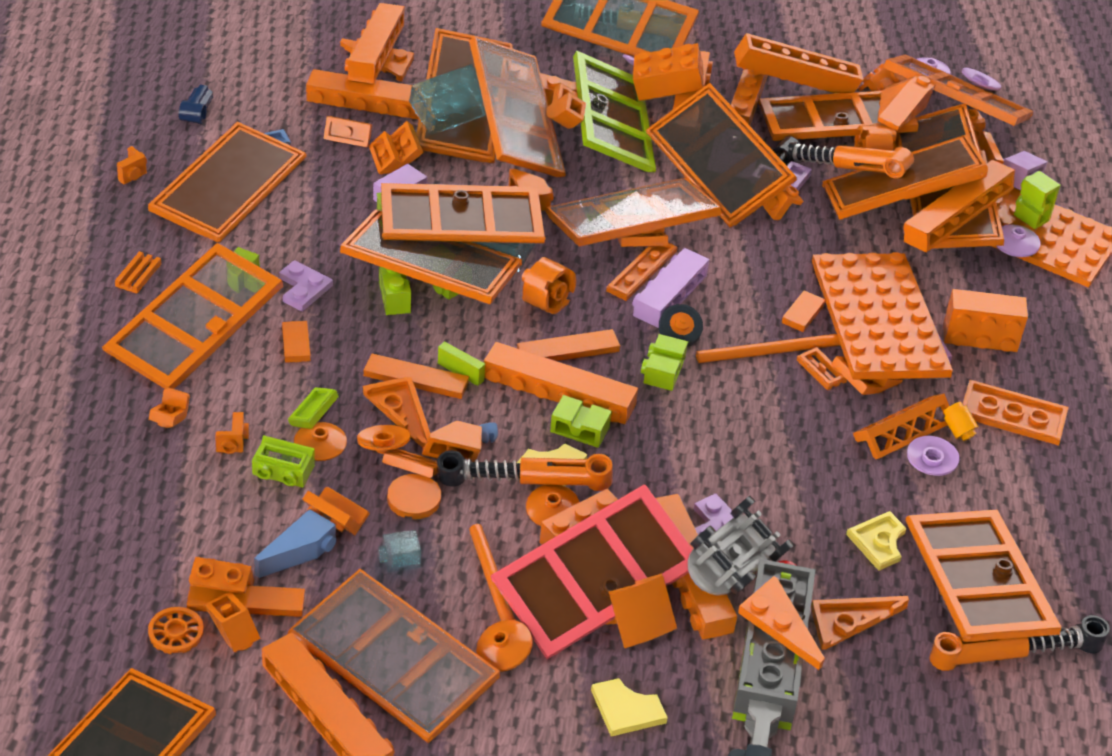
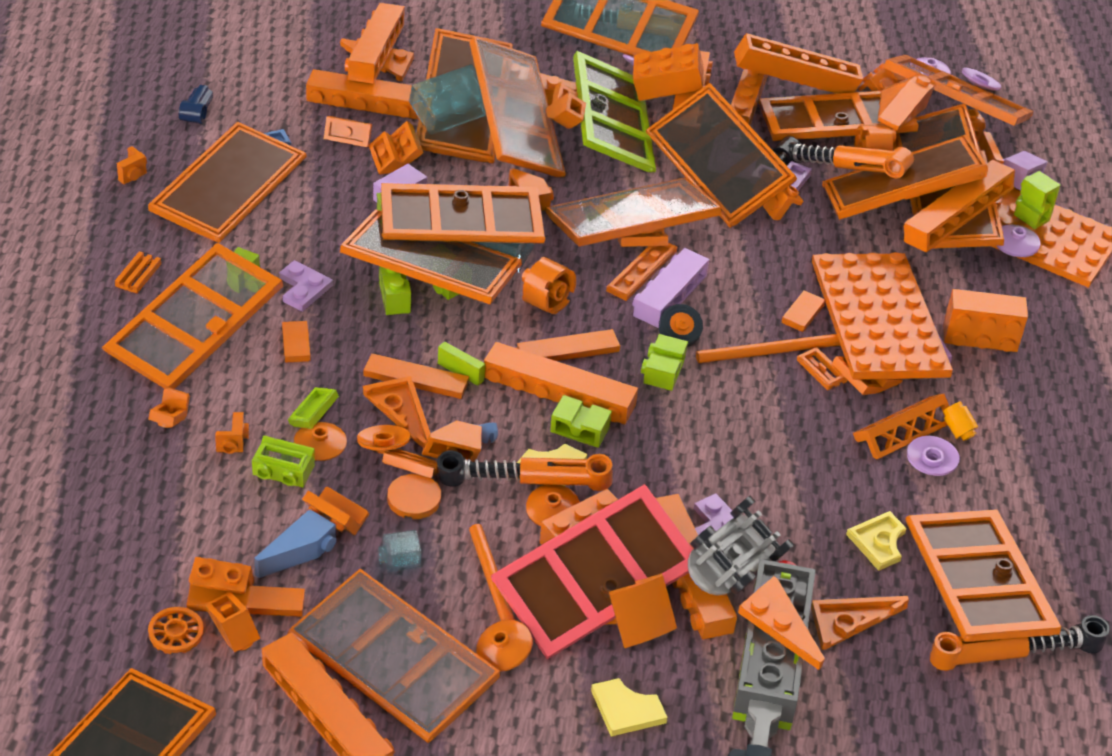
(1015, 412): orange tile -> none

